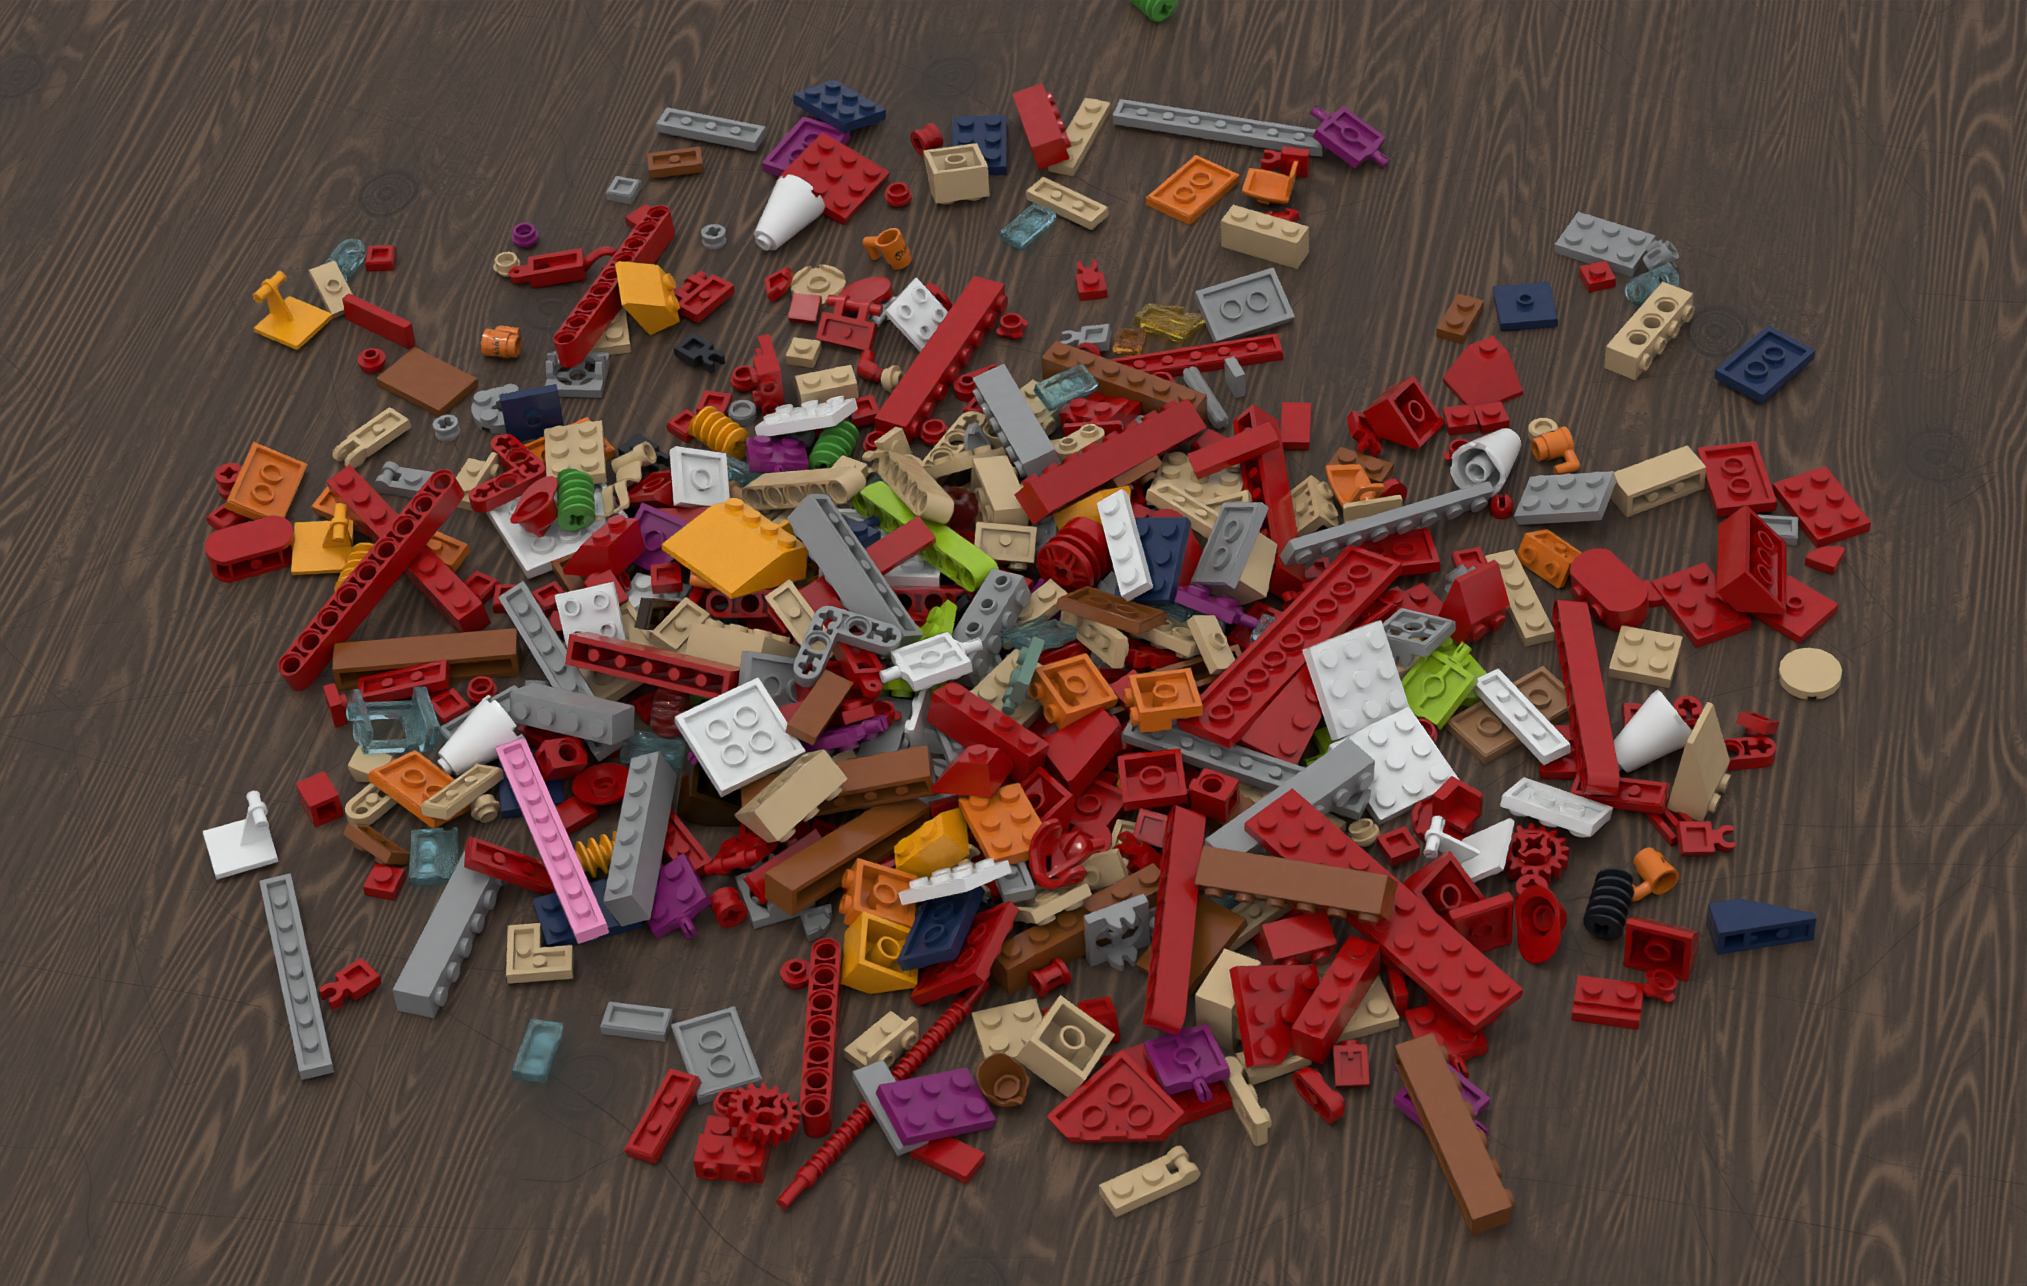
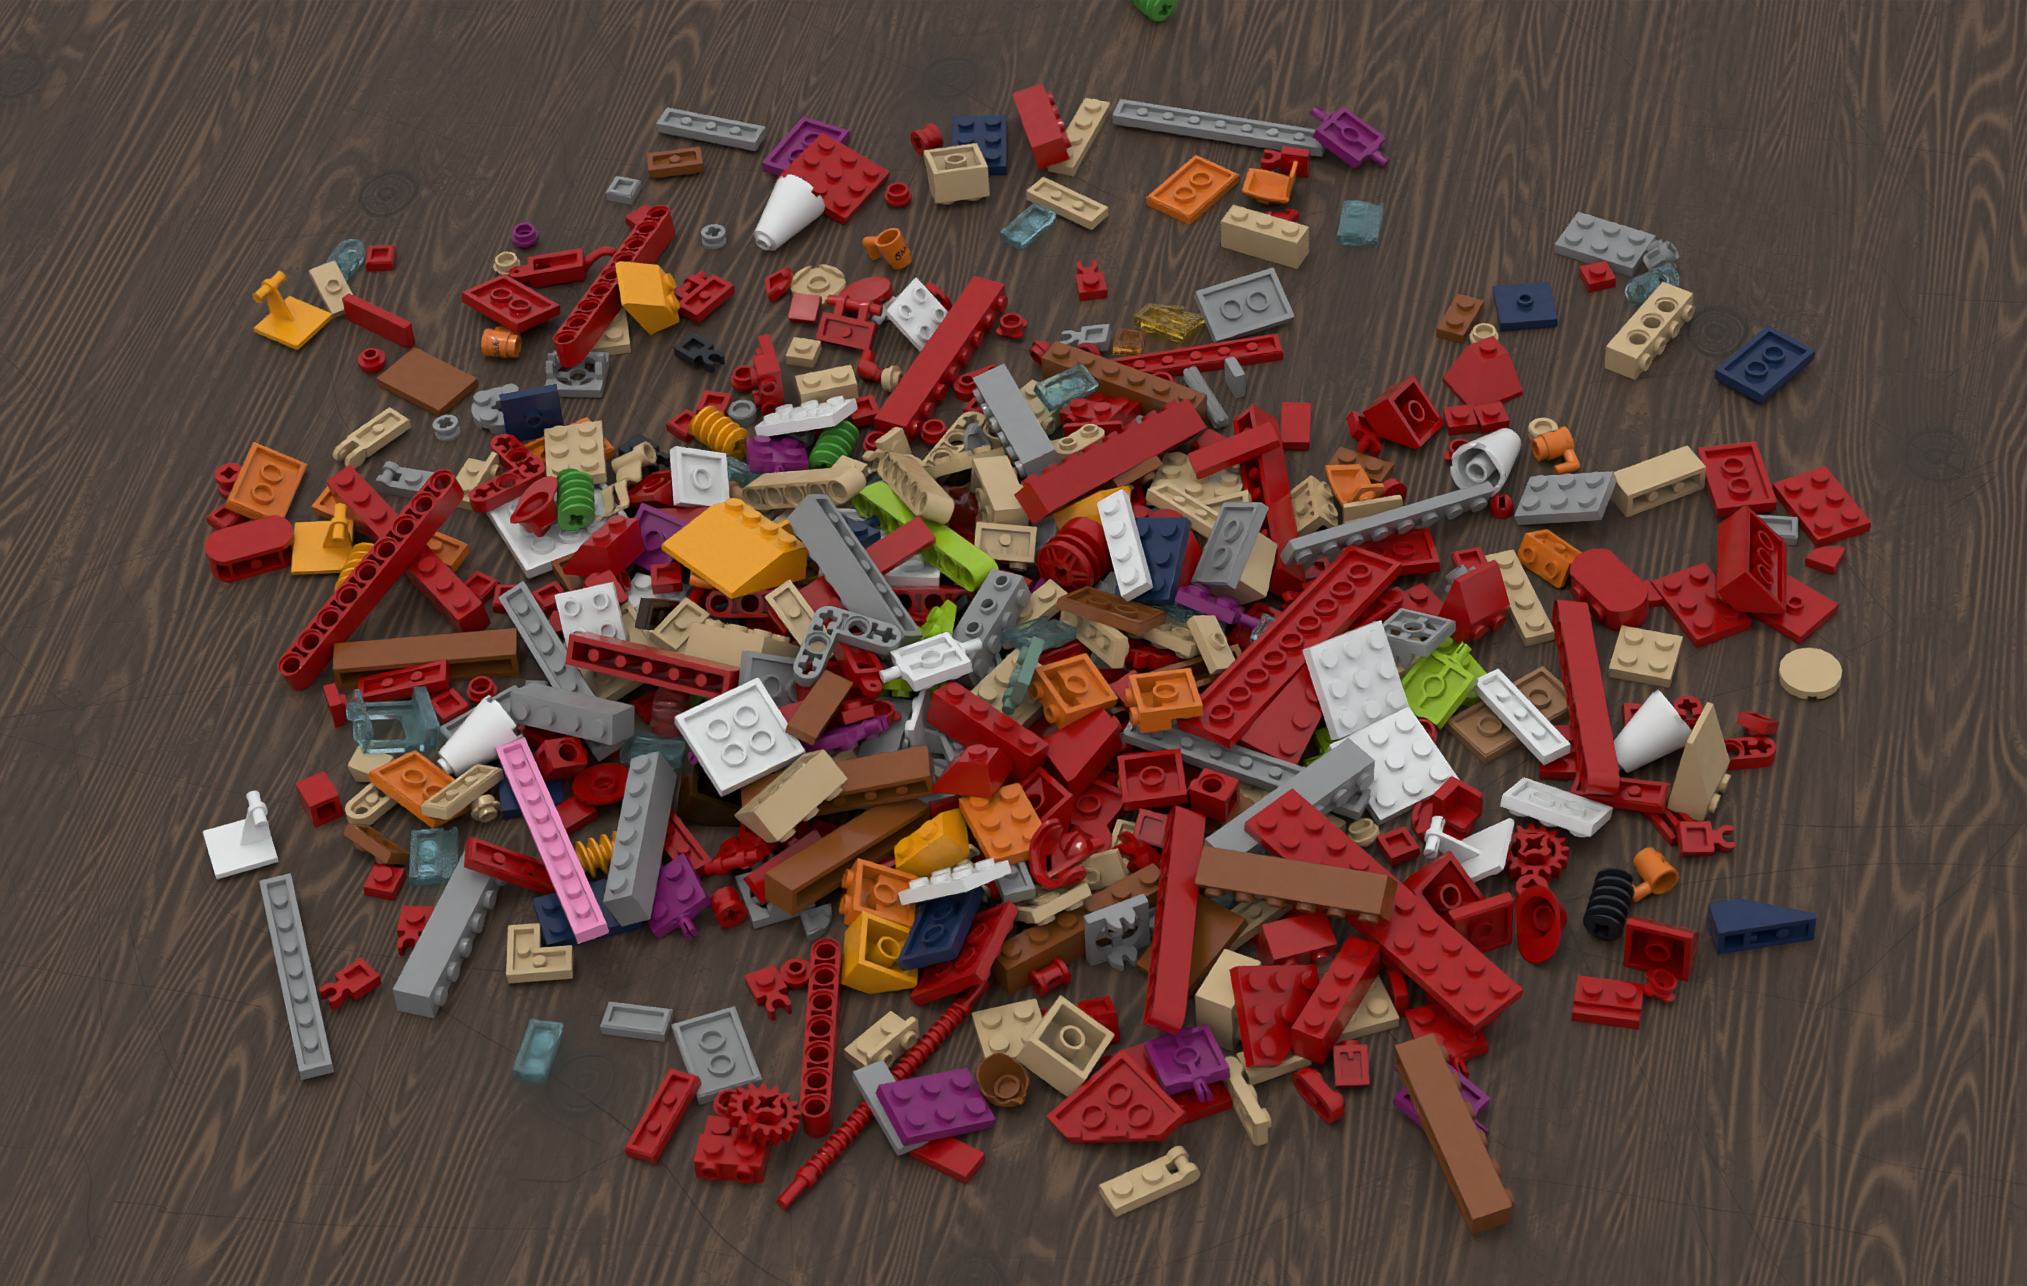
(411, 925): none -> red plate
(510, 303): none -> red plate
(769, 989): none -> red plate
(839, 106): dark blue plate -> none
(1038, 350): none -> red plate
(1360, 223): none -> clear light blue plate
(1483, 331): none -> tan plate

